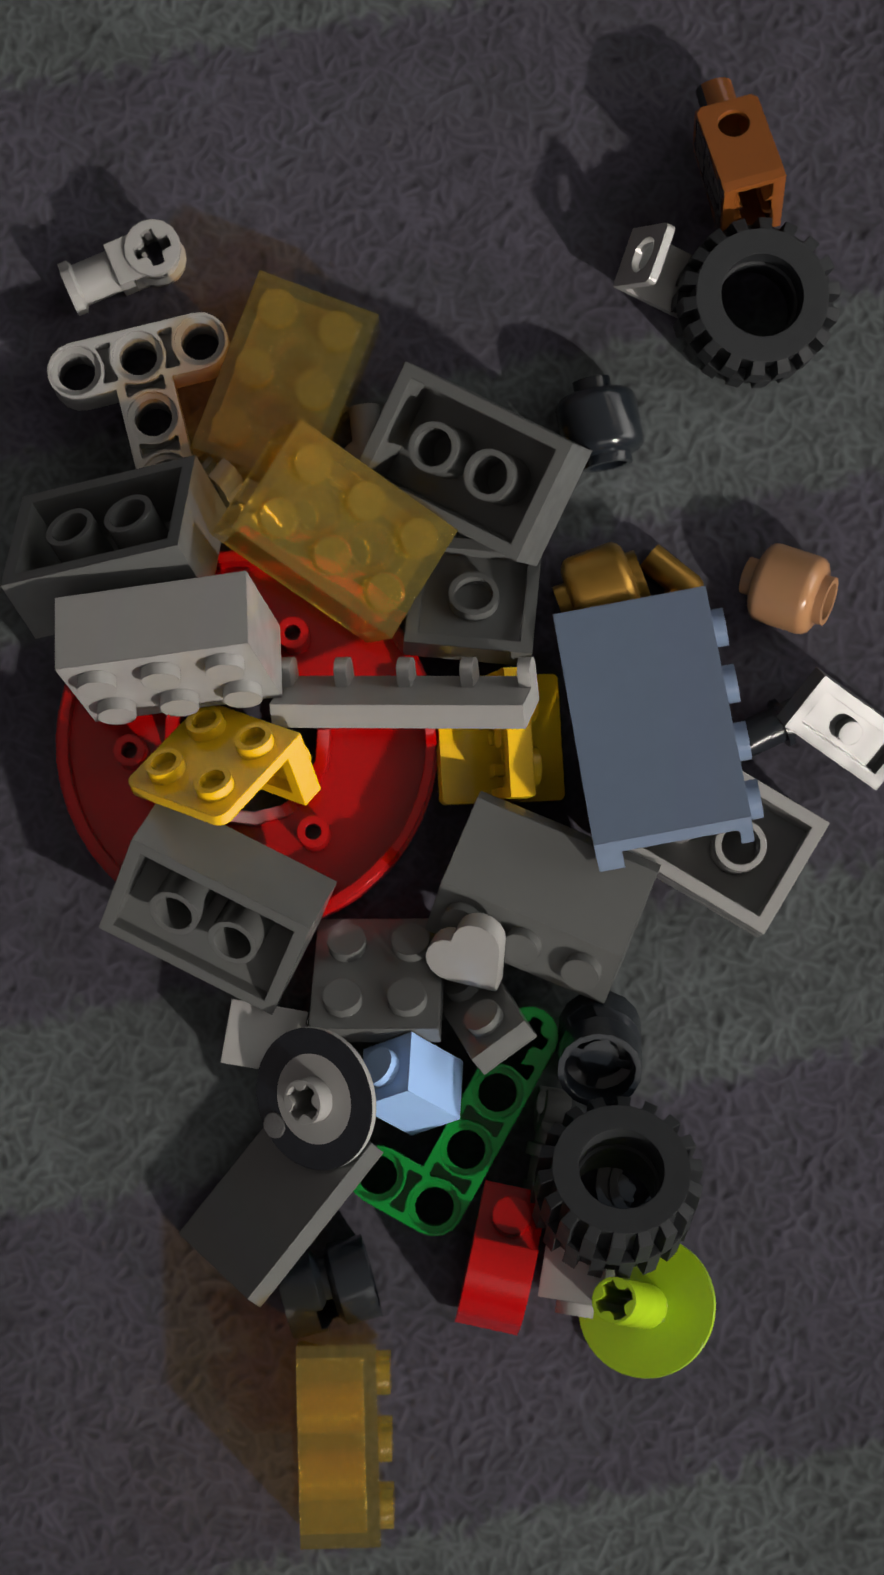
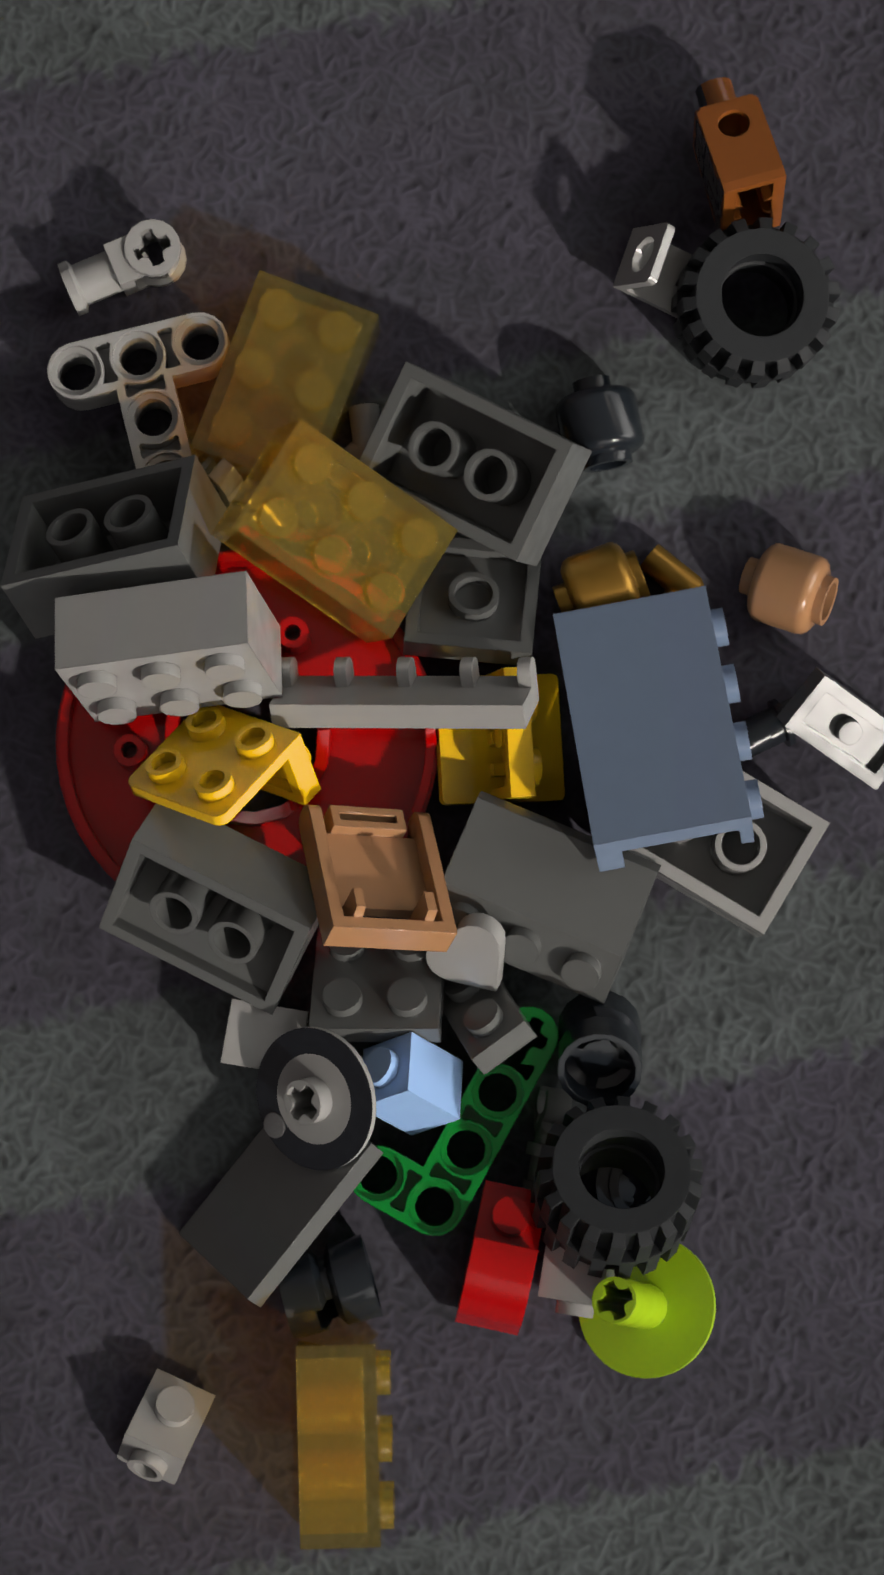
(164, 1428): none -> light grey bracket
(368, 869): none -> medium nougat container

